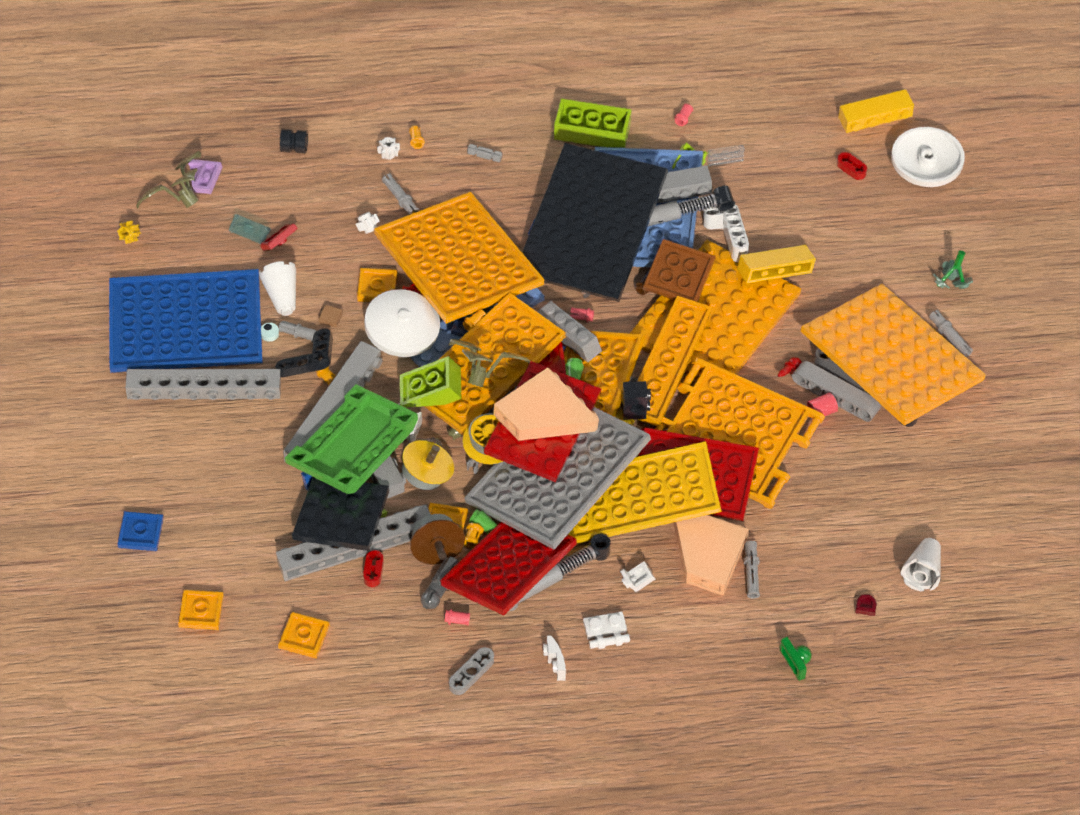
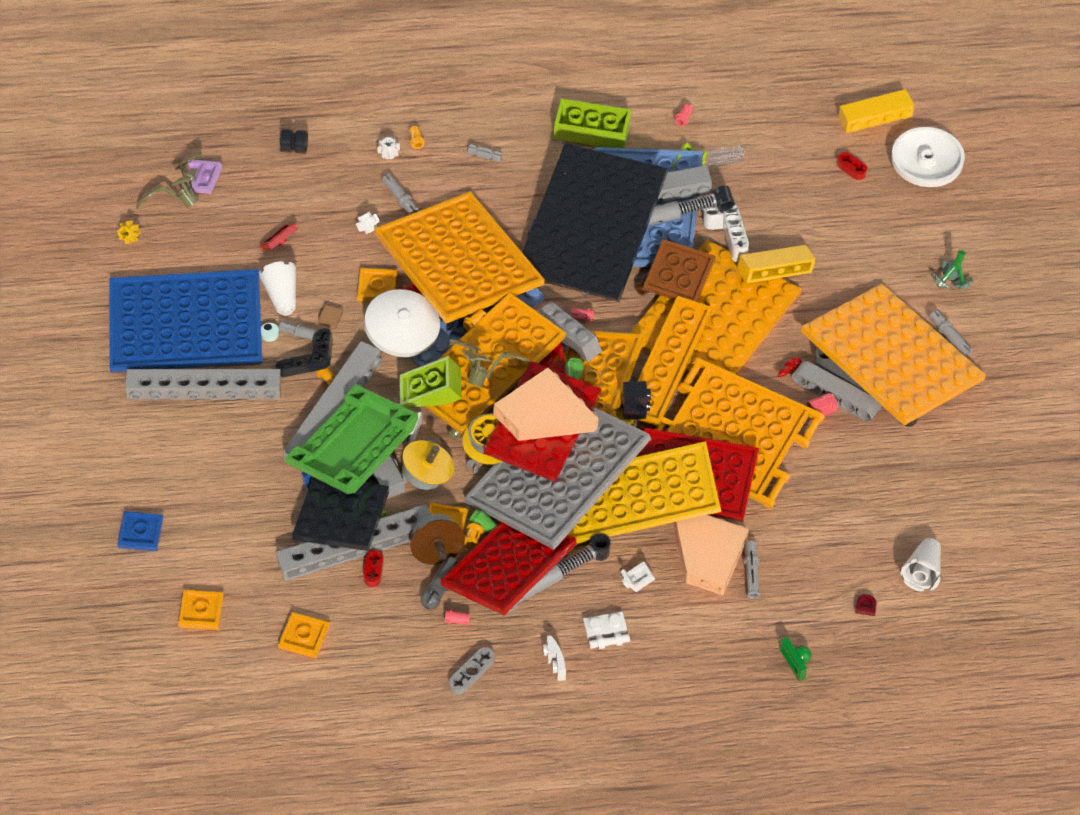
(249, 229): clear light blue slope -> none

